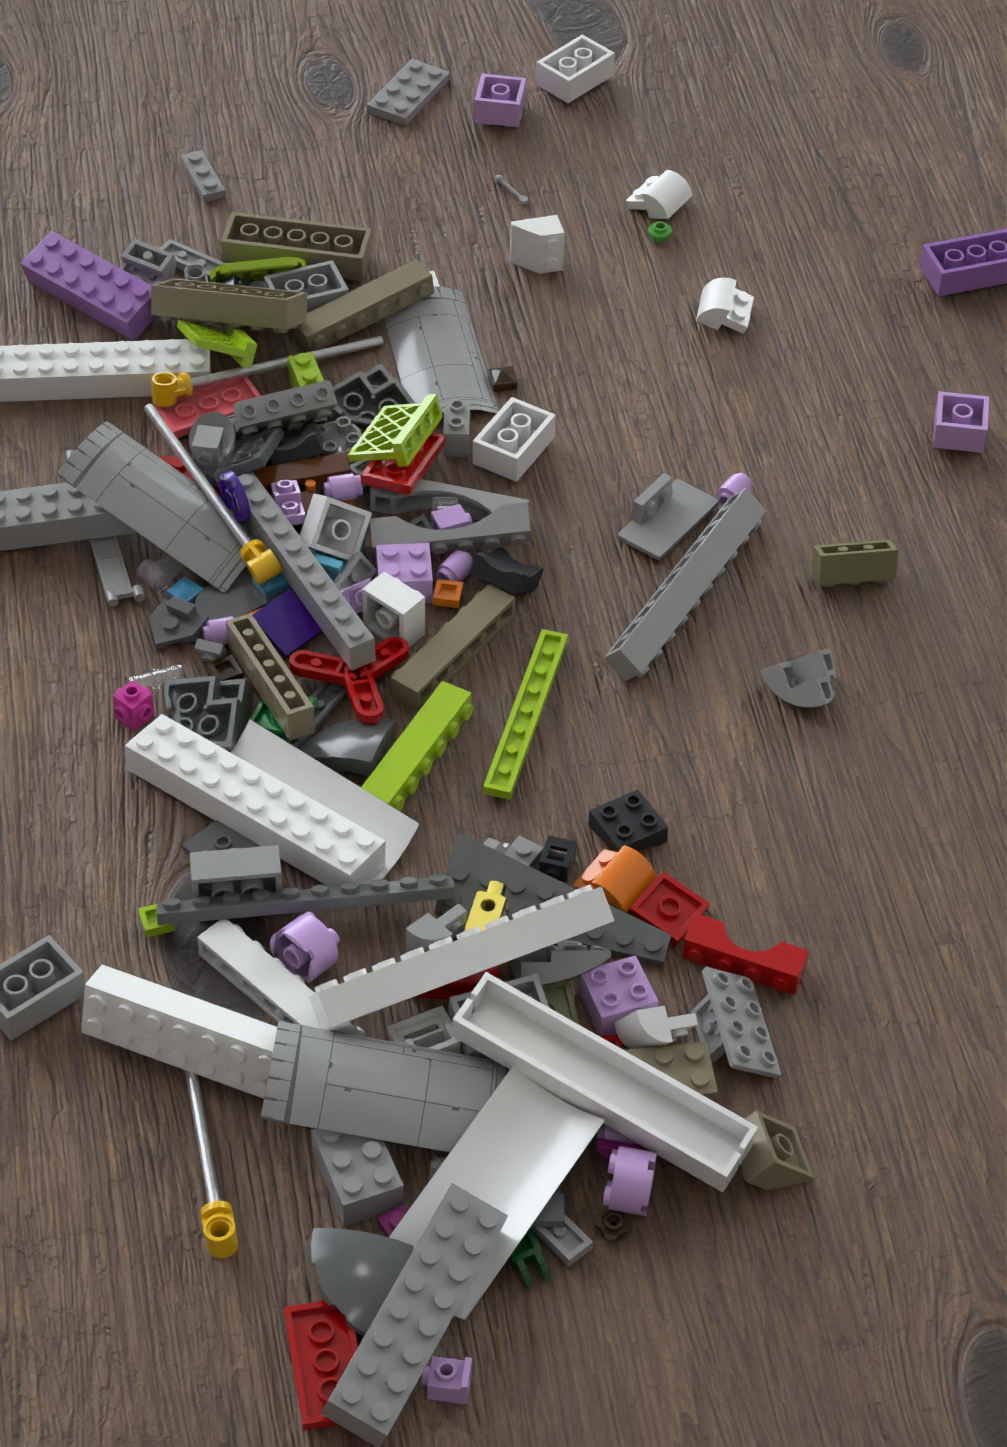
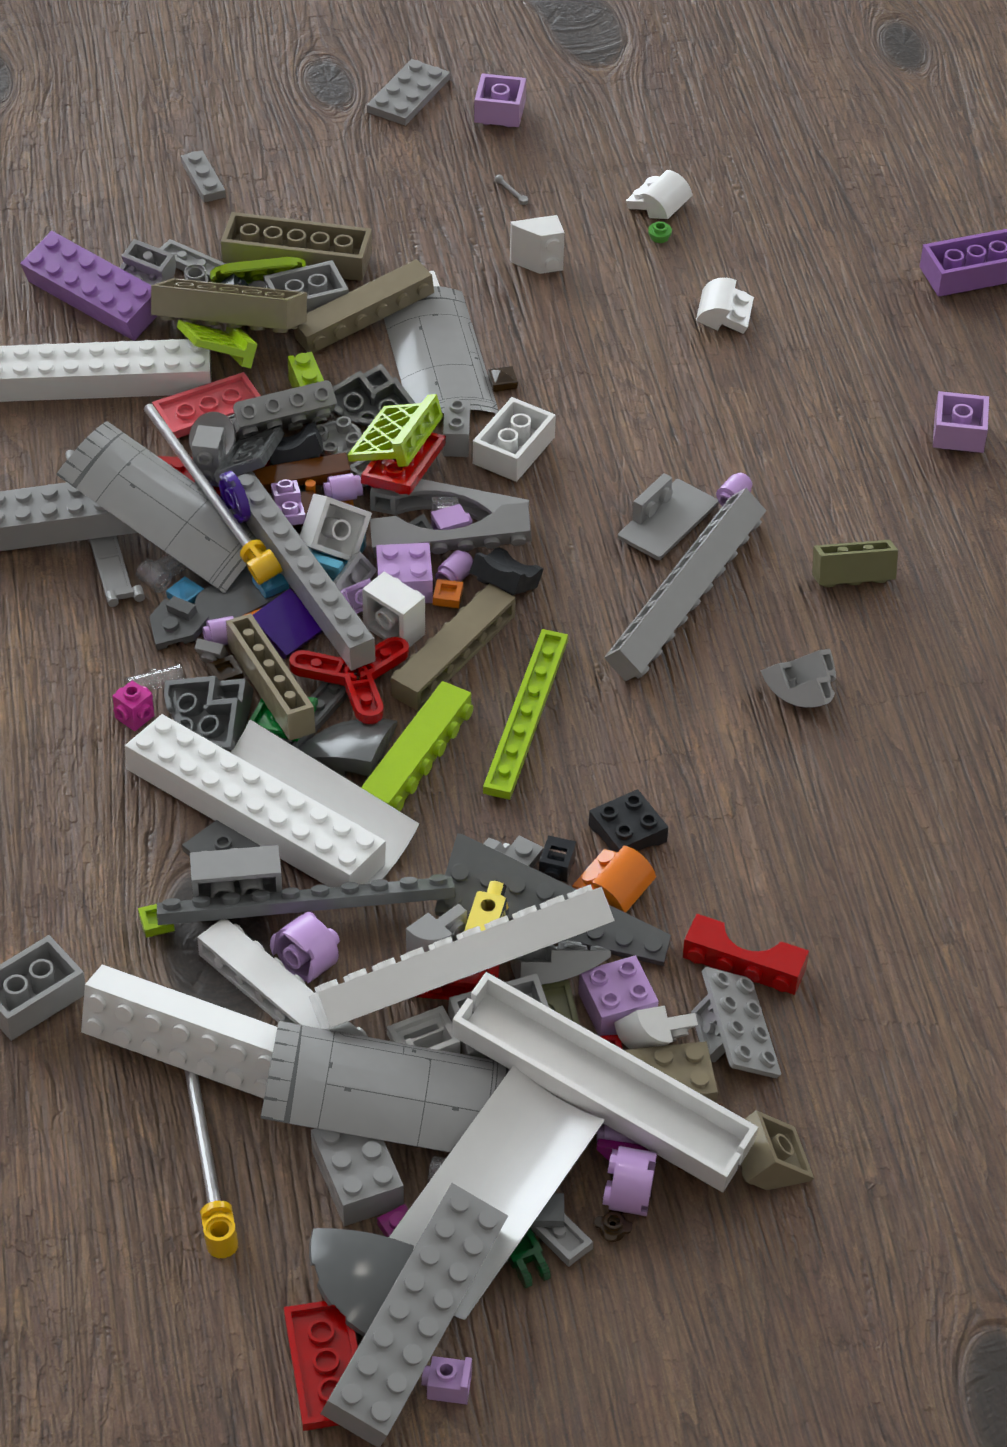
(168, 386): piece -> none
(575, 68): white brick -> none
(669, 907): red plate -> none

